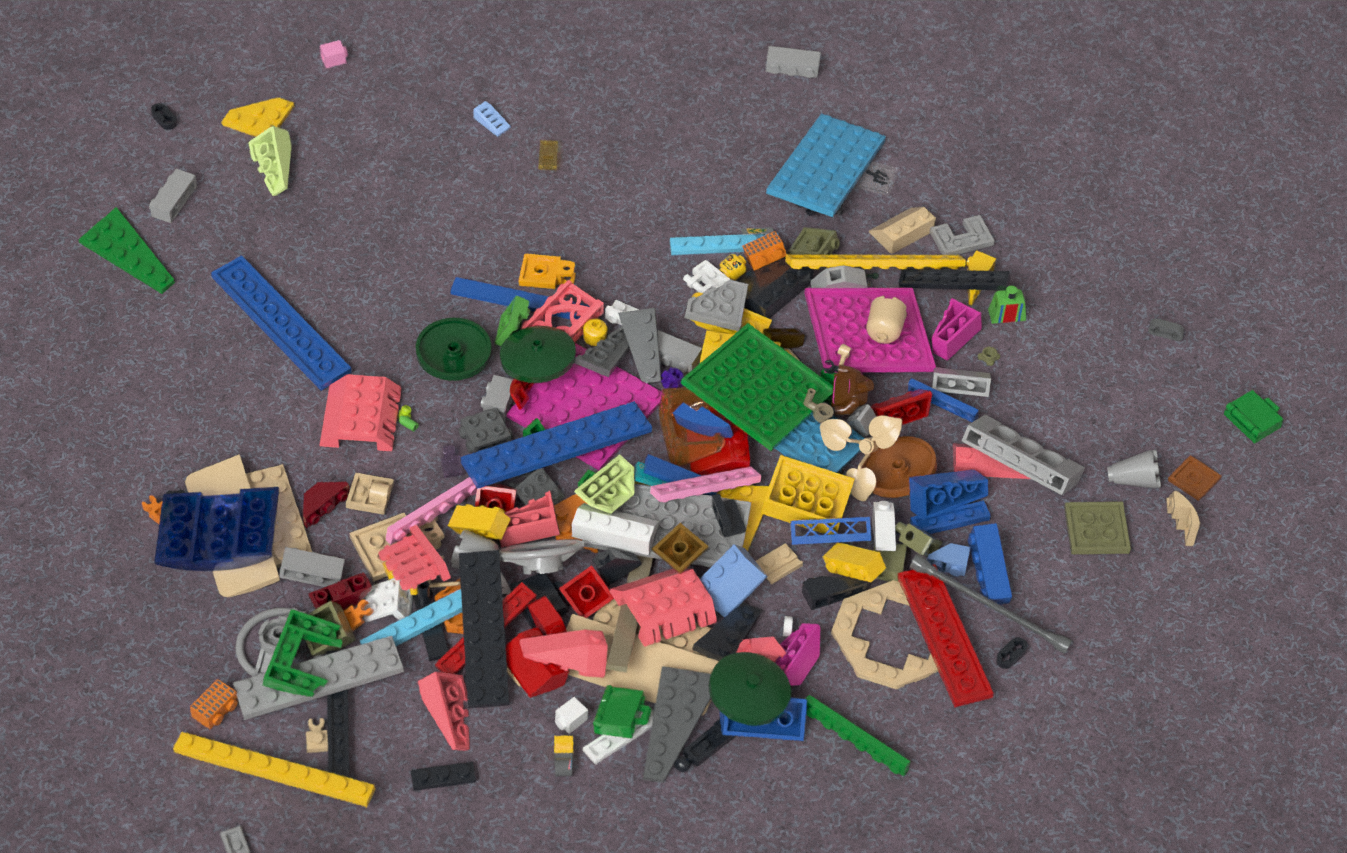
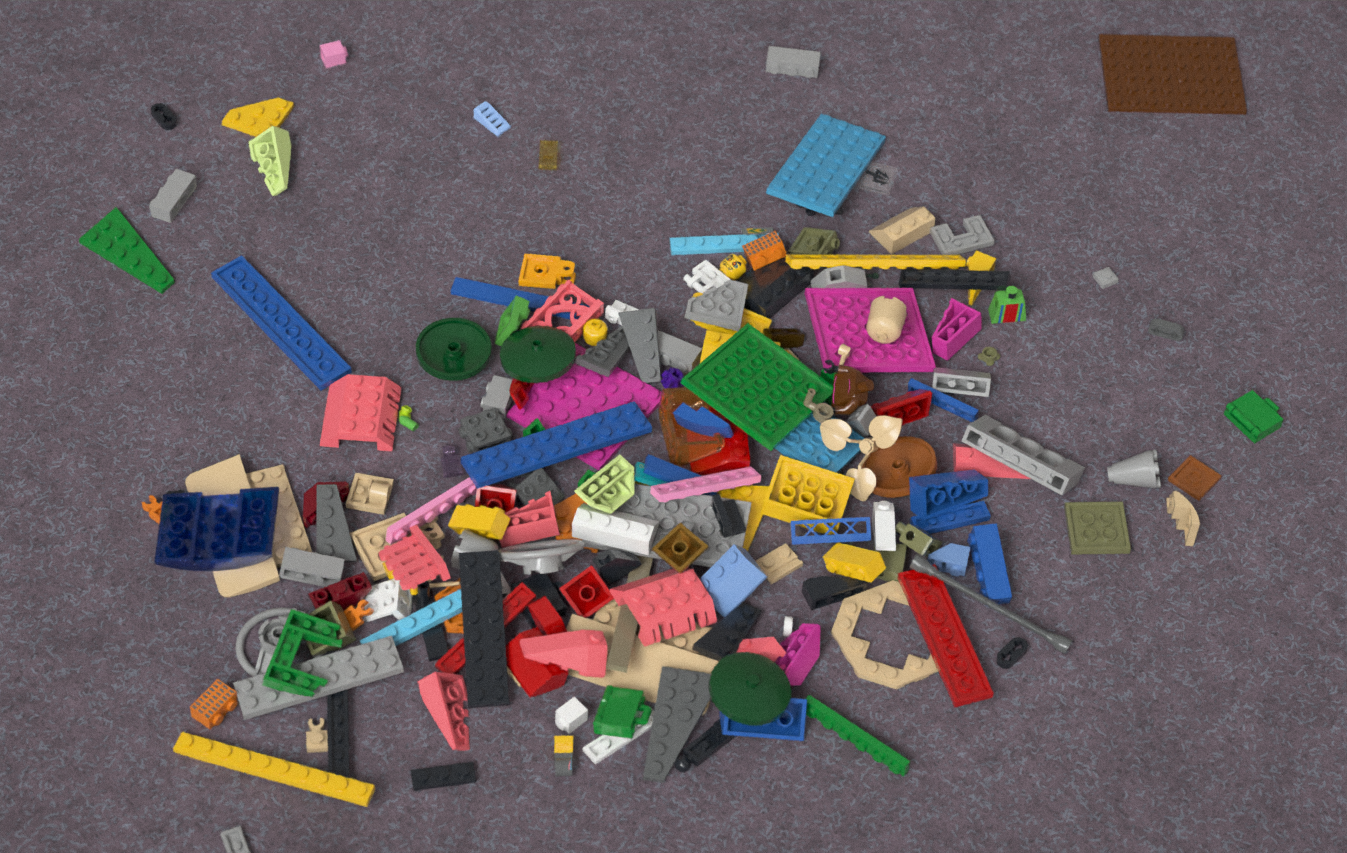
(332, 528): none -> dark grey wing
(1105, 277): none -> light grey plate
(1171, 74): none -> reddish brown plate

